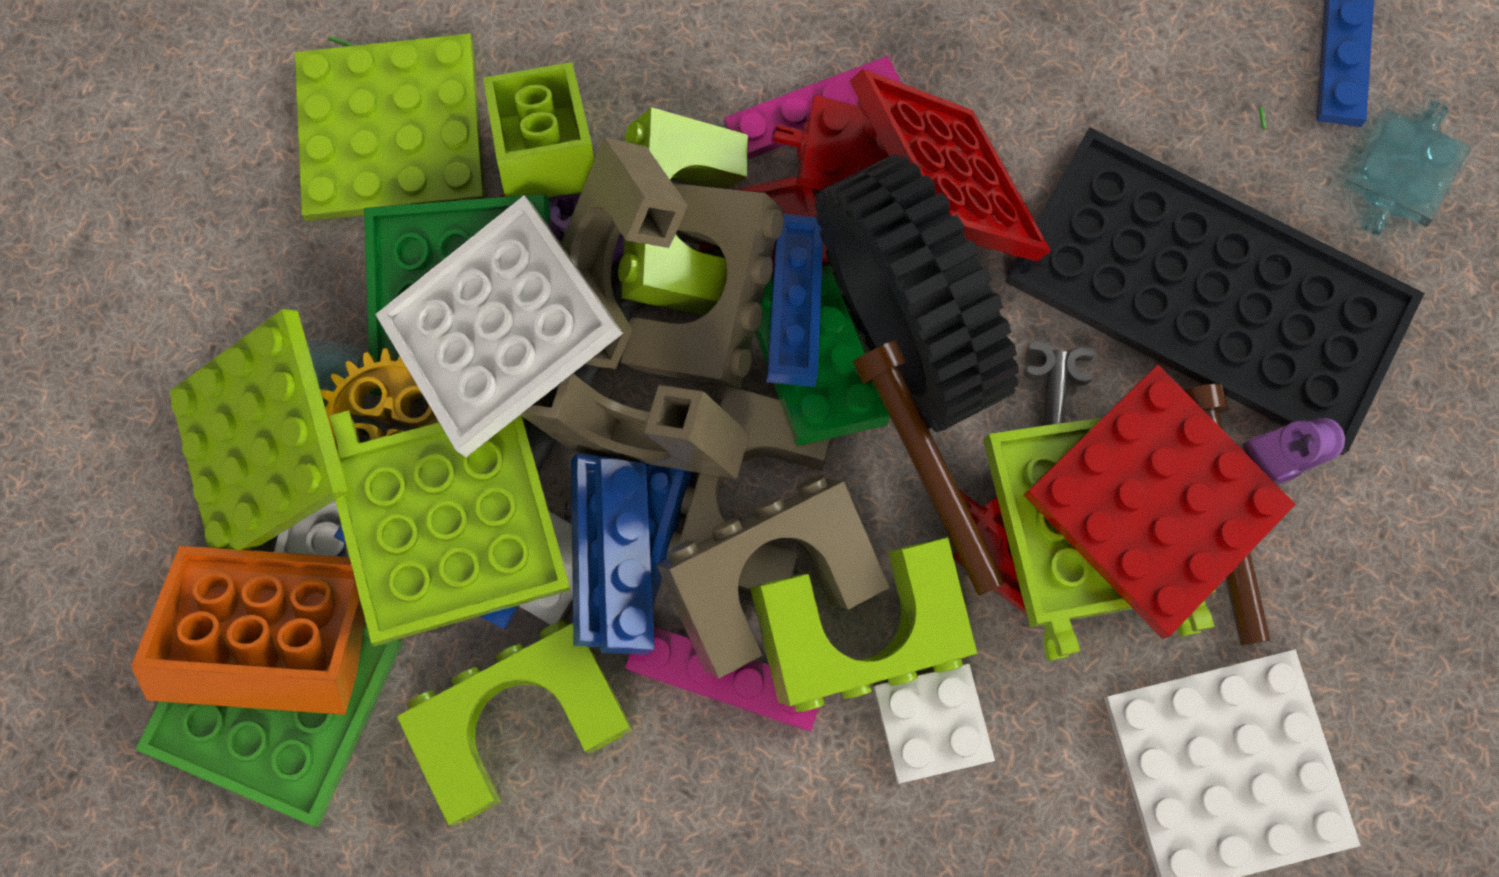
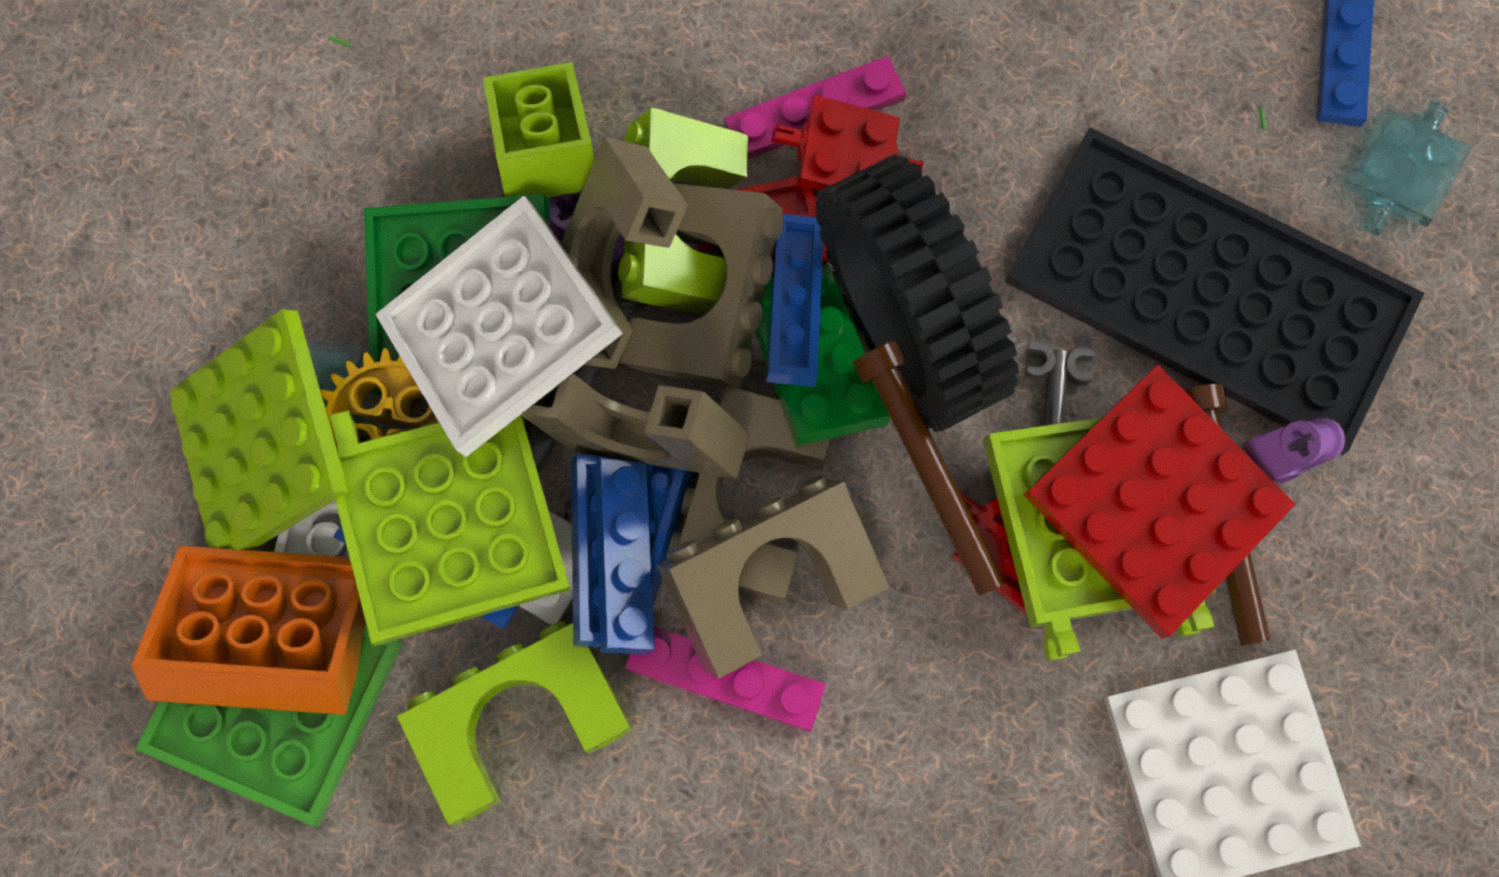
(387, 125): lime plate -> none
(930, 631): lime arch -> none
(933, 724): white plate -> none
(957, 157): red plate -> none

